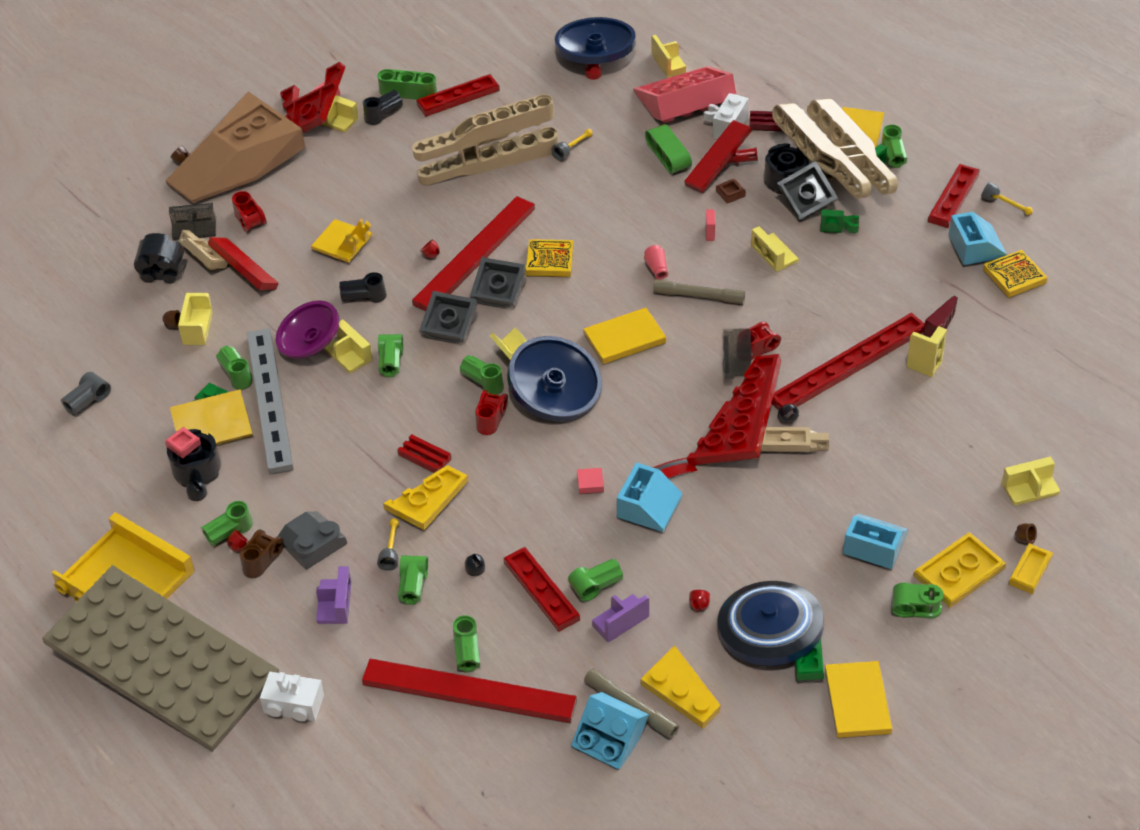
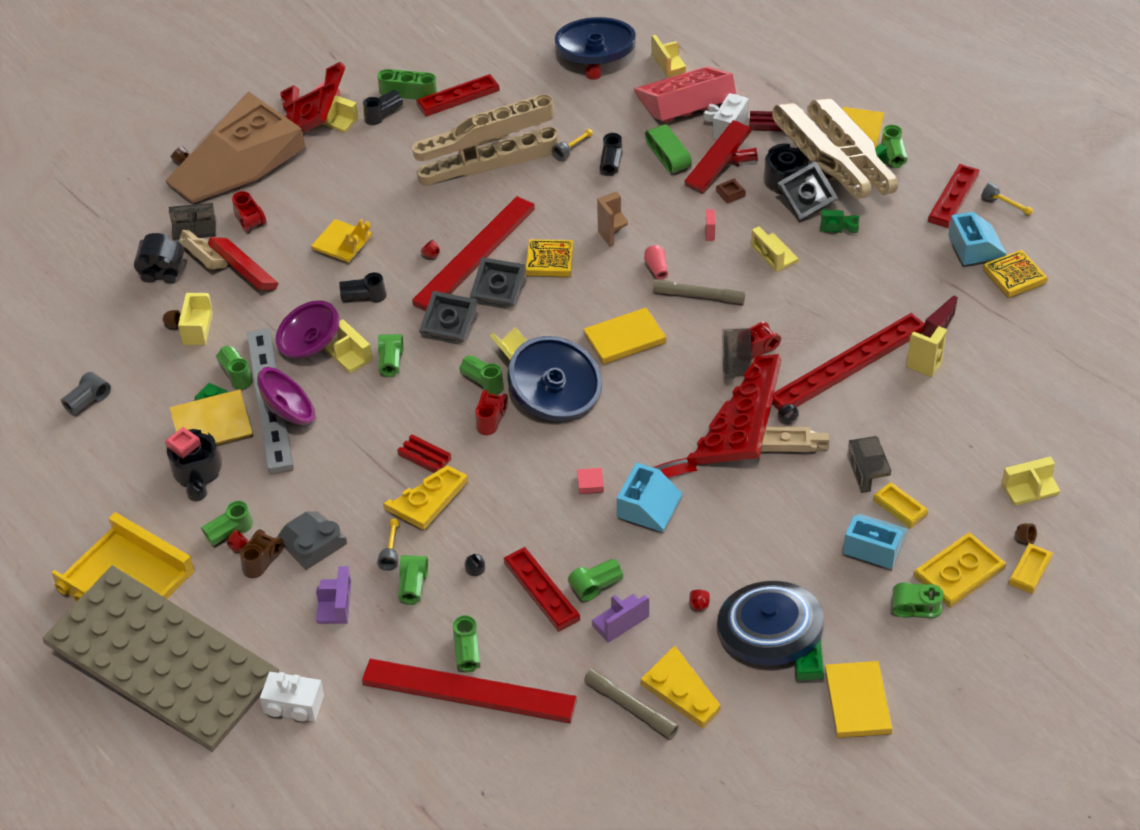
(285, 397): none -> magenta dish
(609, 729): medium azure slope -> none
(610, 216): none -> medium nougat panel
(611, 154): none -> black piece
(867, 461): none -> clear smoke panel
(900, 505): none -> yellow tile

